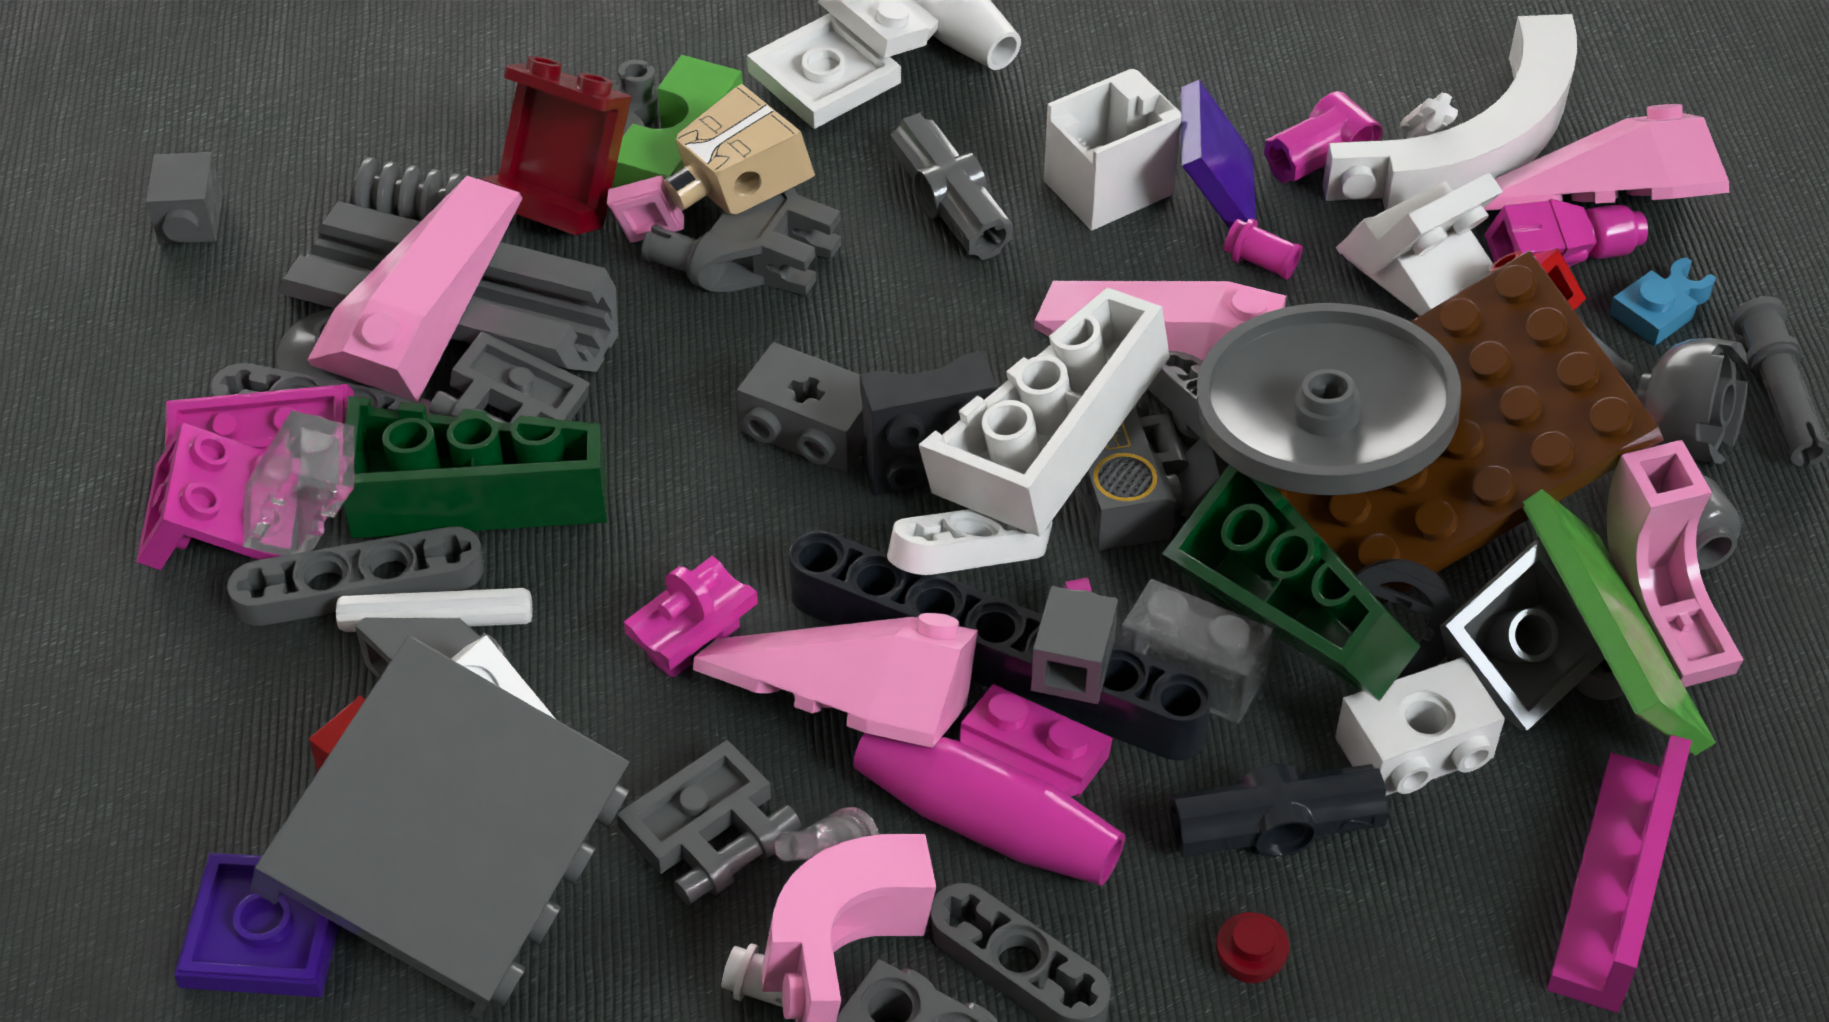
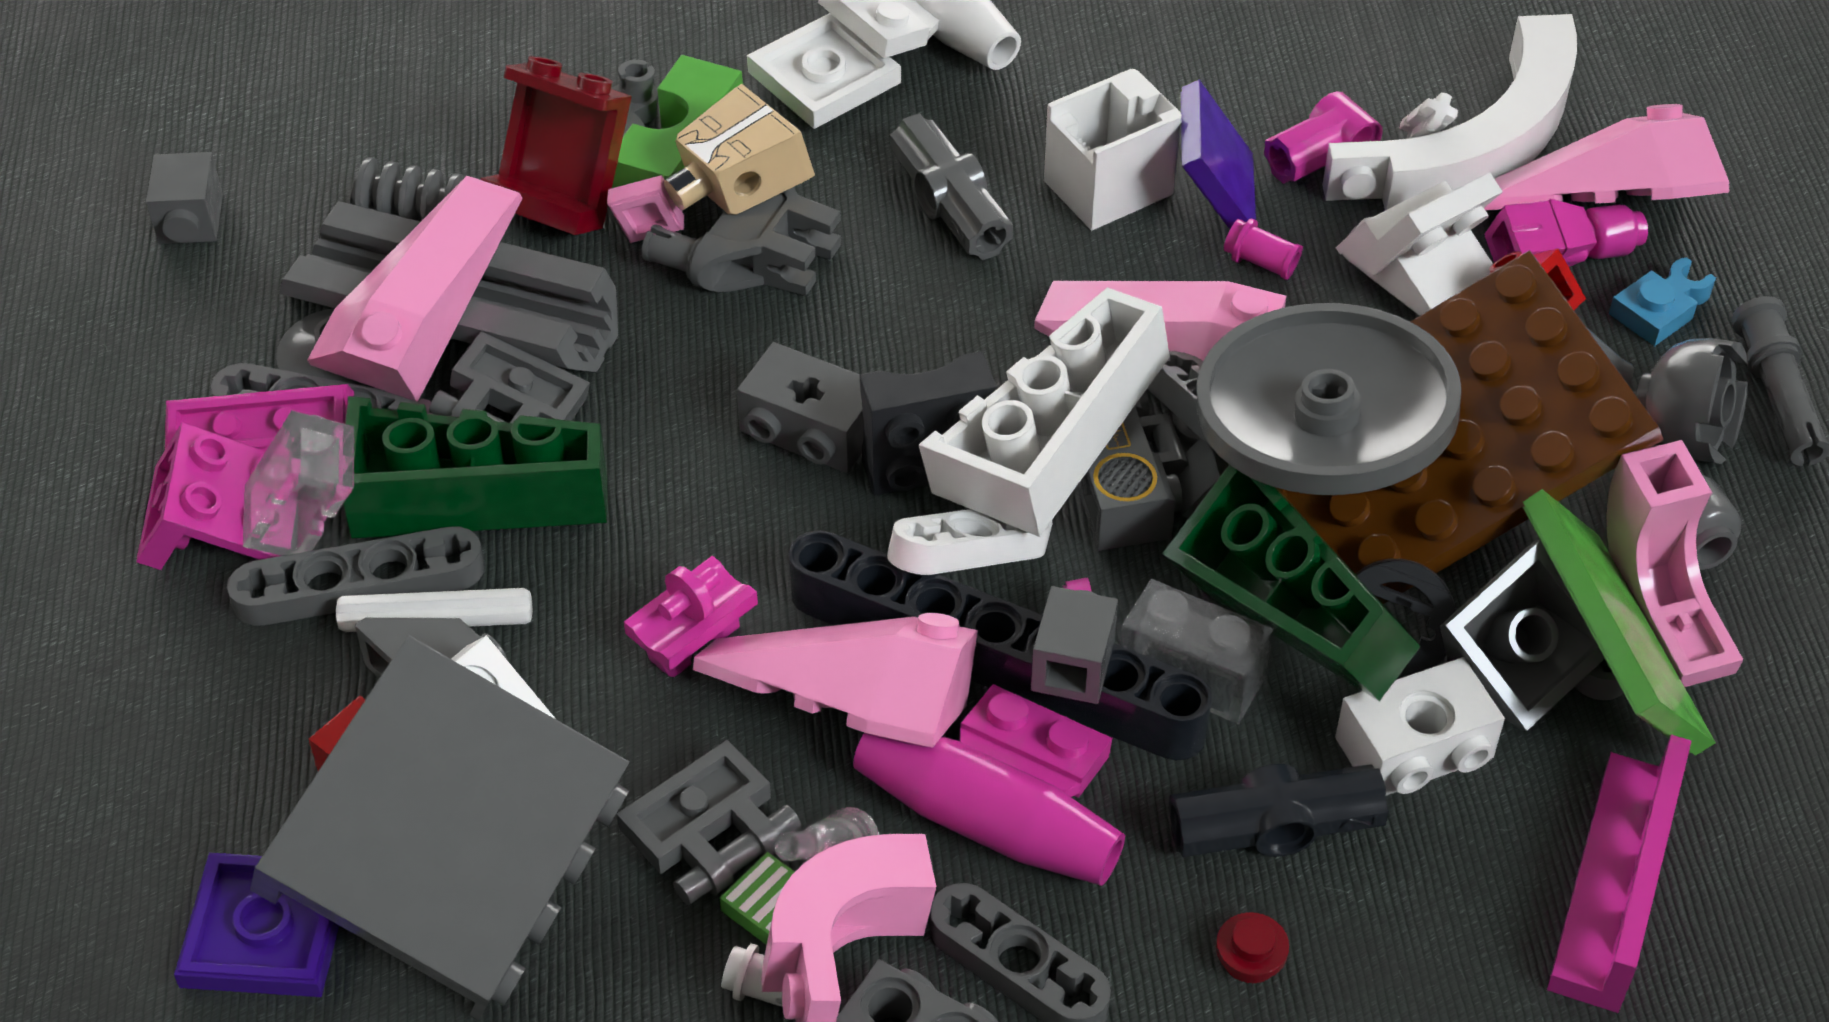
(755, 894): none -> bright green tile

